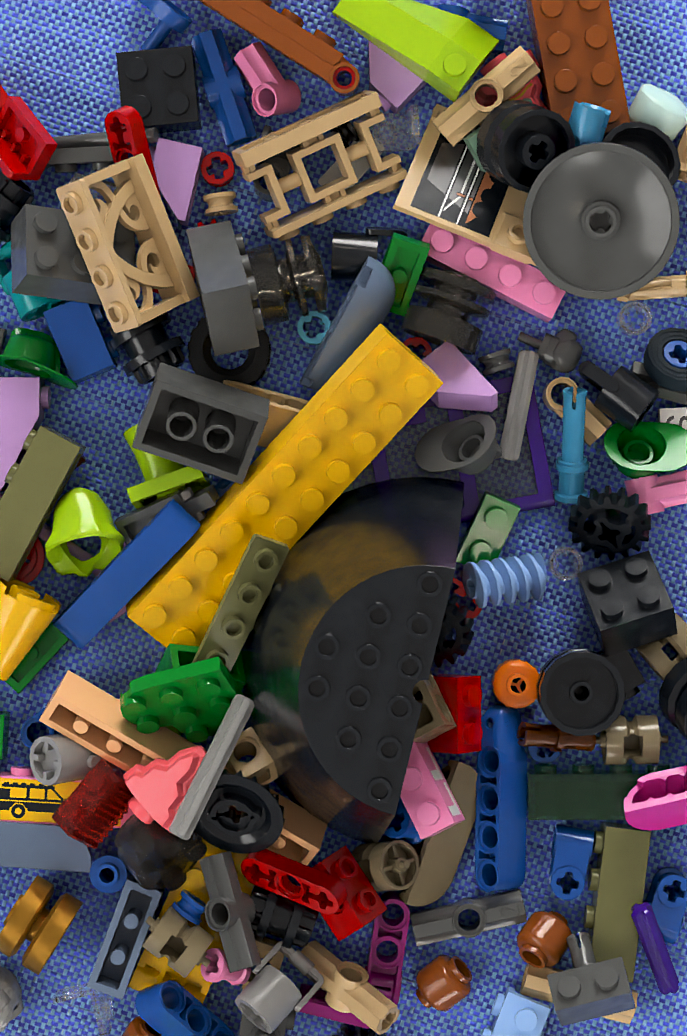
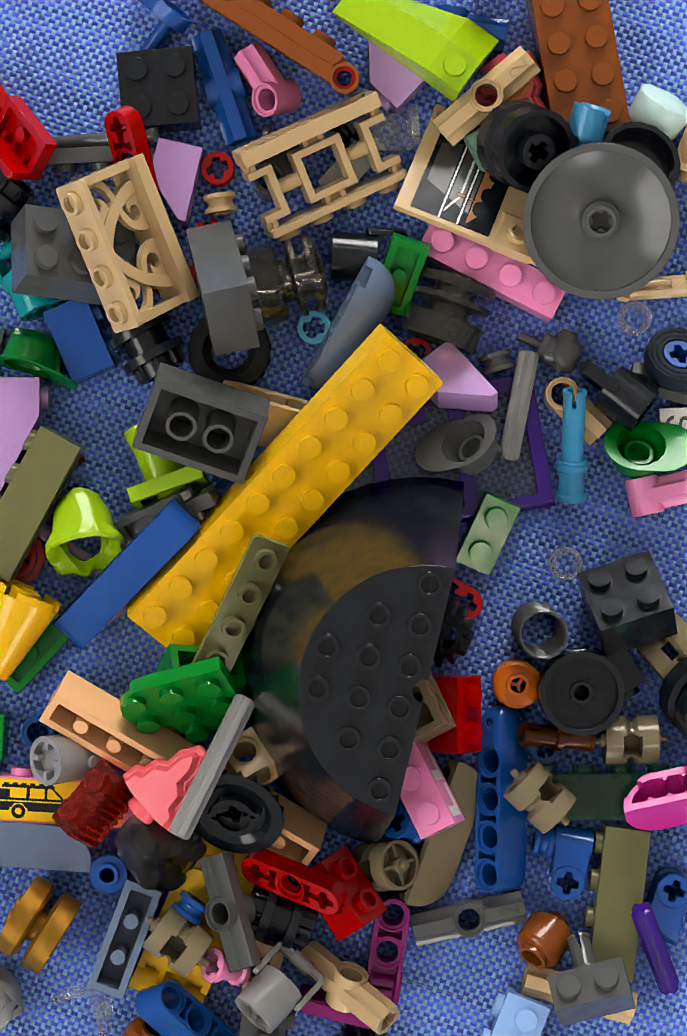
(443, 982): dark orange head -> none
(505, 579): light blue piece -> none
(540, 797): none -> dark tan wheel
(543, 843): none -> blue bush
(548, 649): none -> dark grey piece
(609, 522): black gear -> none

